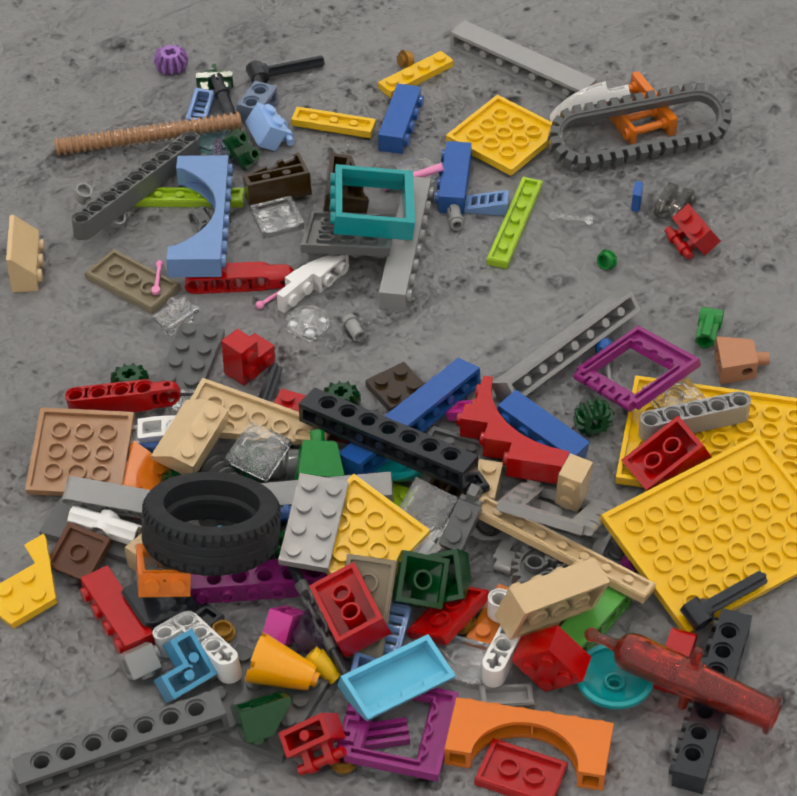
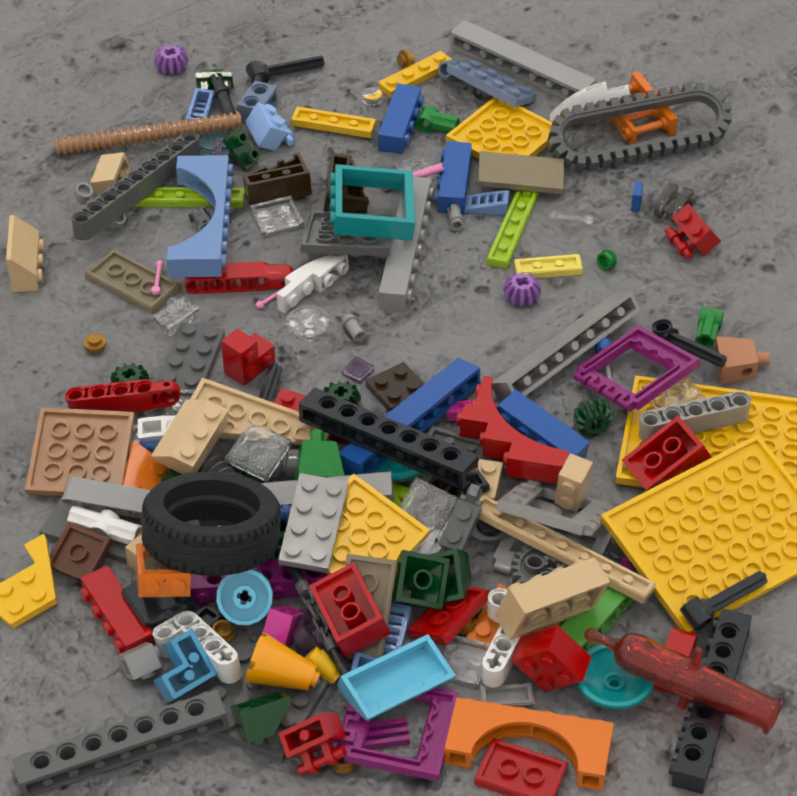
(95, 343): none -> pearl gold plate
(109, 171): none -> tan brick
(242, 611): none -> medium azure wheel
(358, 370): none -> clear purple tile
(372, 96): none -> clear tile
(431, 119): none -> green piece
(488, 81): none -> sand blue hinge
(521, 172): none -> dark tan tile
(522, 289): none -> medium lavender gear
(550, 266): none -> light yellow tile
(665, 330): none -> black axle

